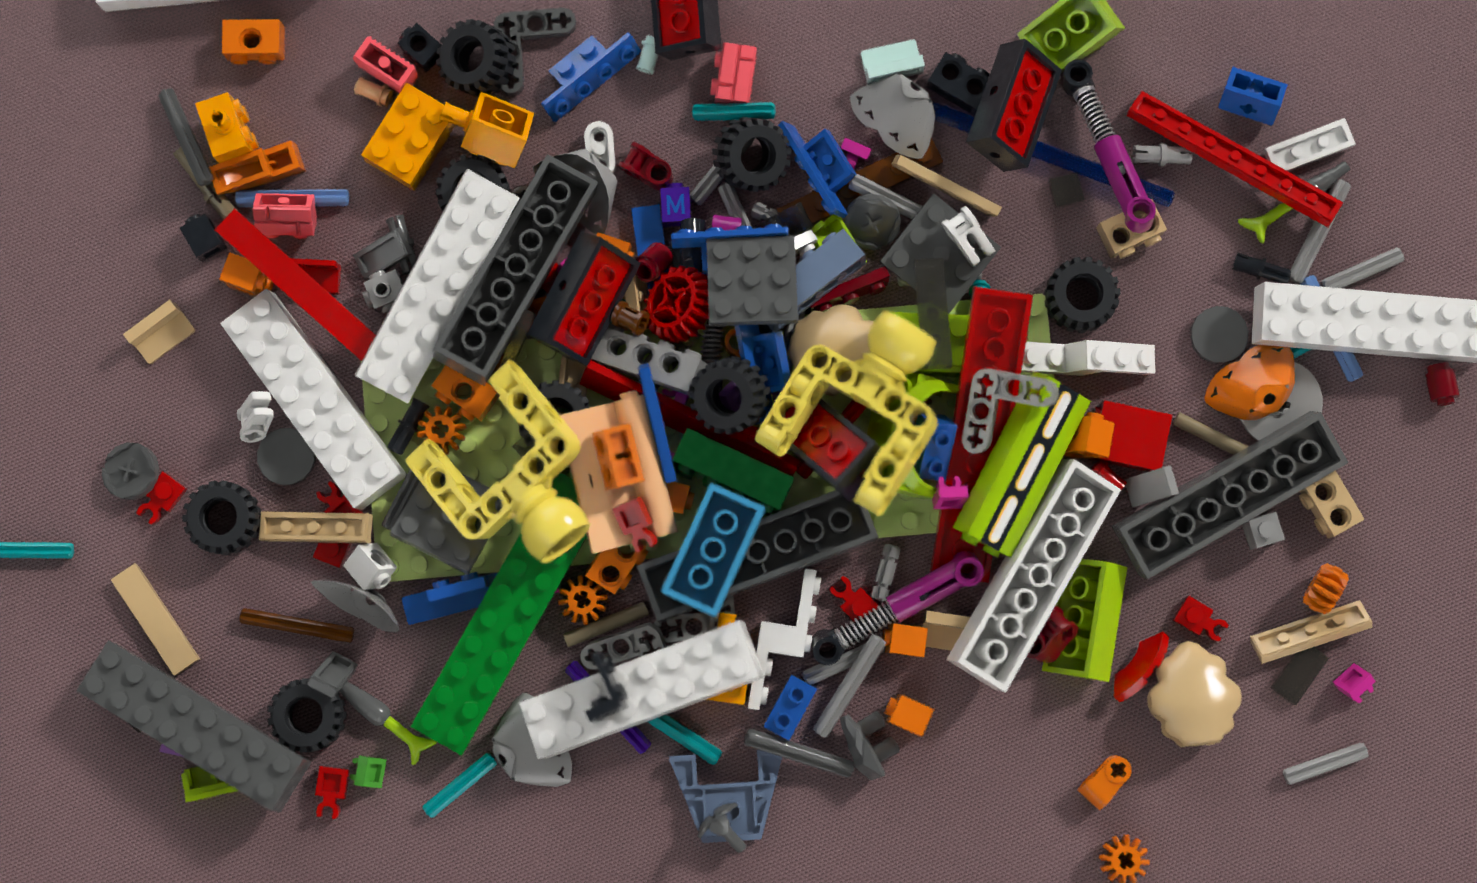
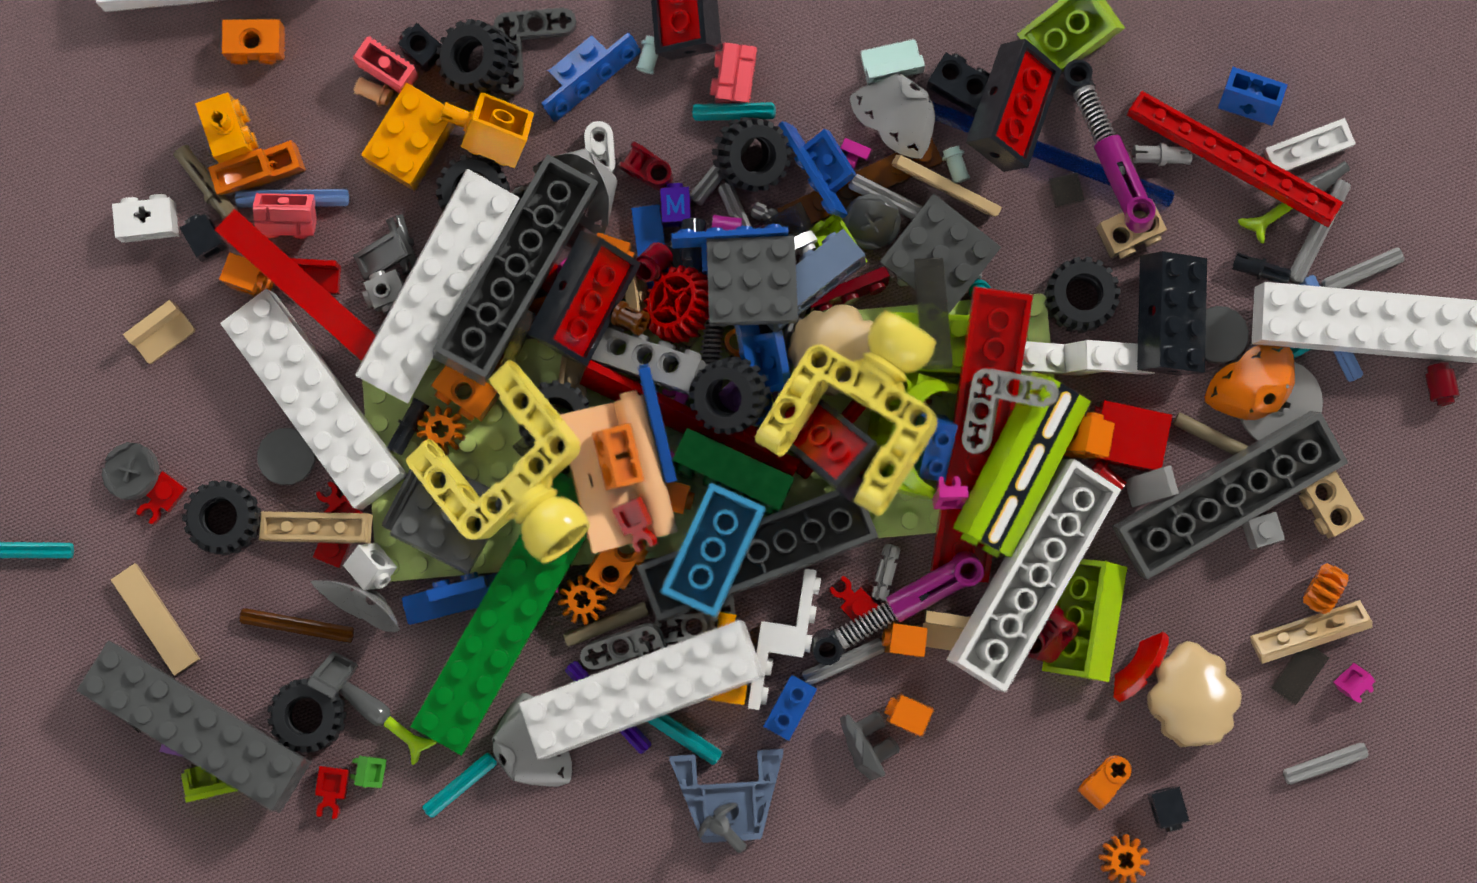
(160, 224): none -> white brick
(186, 137): dark grey axle -> none
(255, 416): white piece -> none
(603, 706): black bracket -> none
(799, 753): dark grey axle -> none
(849, 685): light grey axle -> none
(956, 164): none -> light aqua pin
(959, 234): white piece -> none
(1168, 808): none -> black brick
(1172, 313): none -> black brick
(1196, 617): red plate -> none

